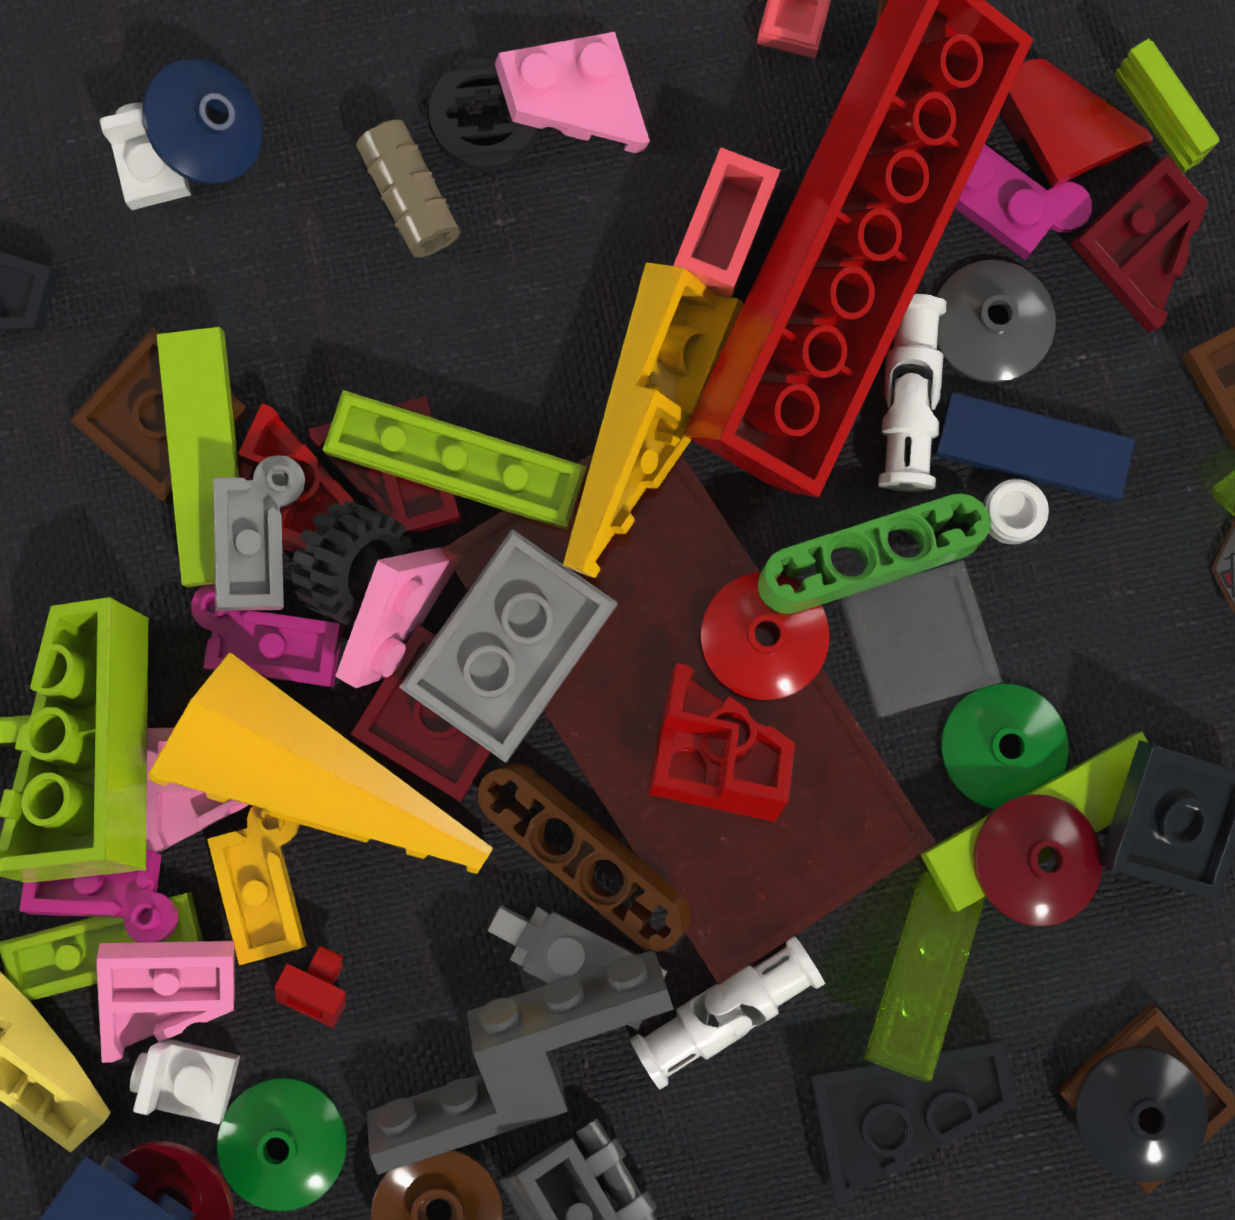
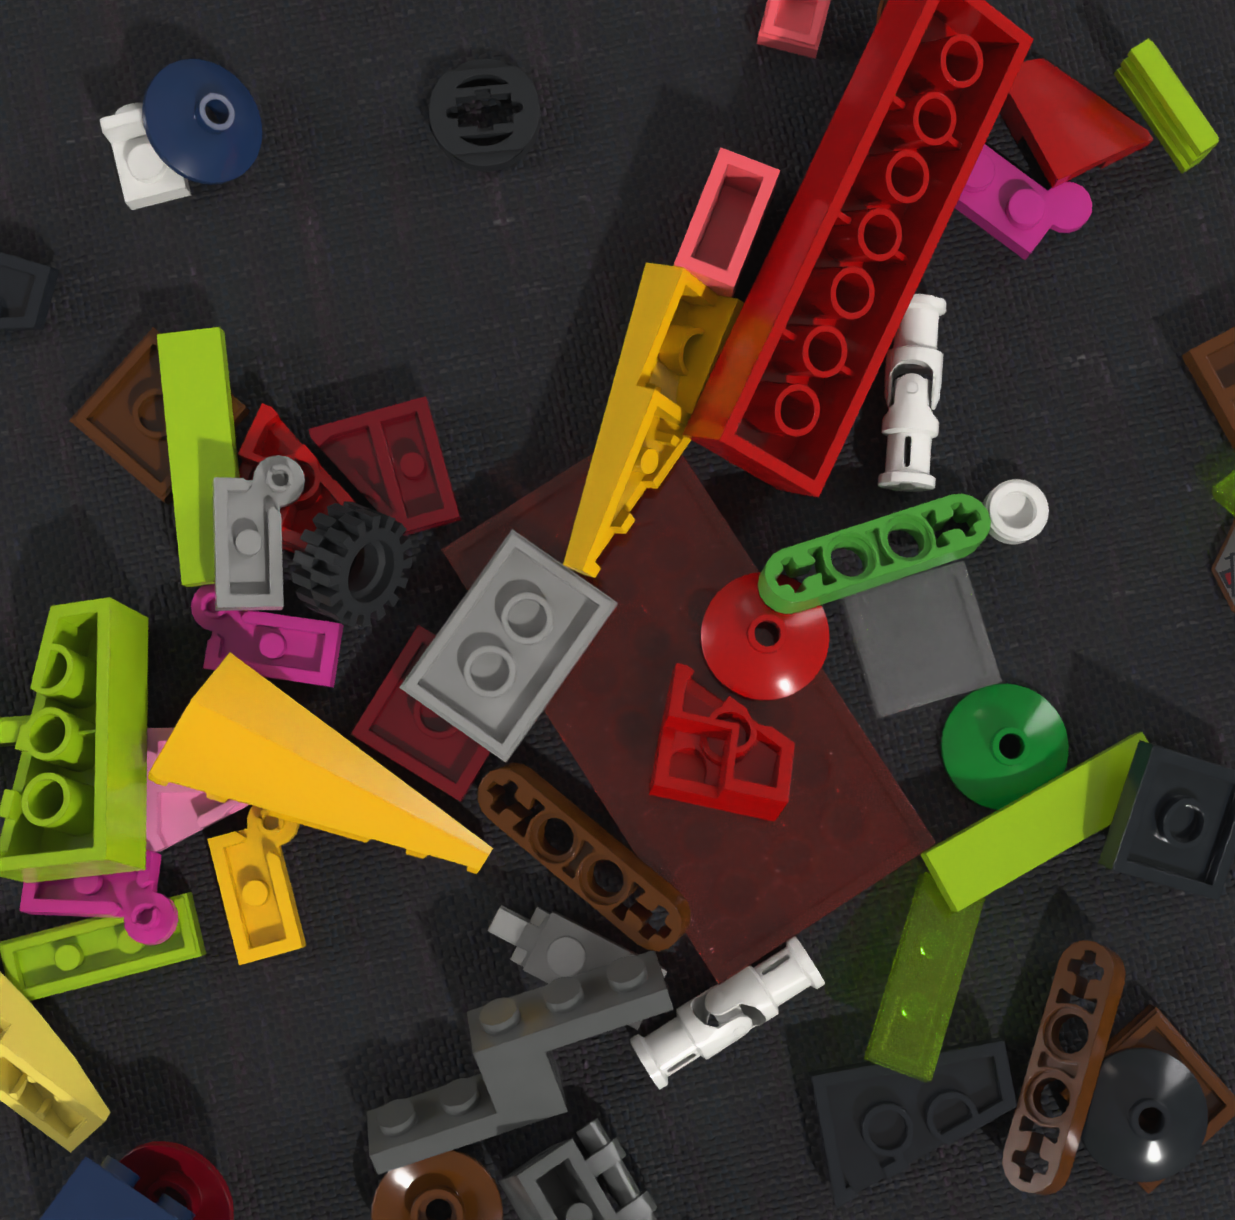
(160, 989): bright pink wing -> none
(184, 1080): white bracket -> none
(305, 1121): green dish -> none
(313, 990): red tile -> none
(392, 608): bright pink wing -> none
(408, 188): dark tan axle -> none
(455, 460): lime tile -> none
(574, 88): bright pink wing -> none
(977, 344): dark grey dish -> none
(1009, 866): dark red dish -> none
(1034, 447): dark blue tile -> none
(1076, 1070): none -> reddish brown beam
(1145, 240): dark red wing -> none

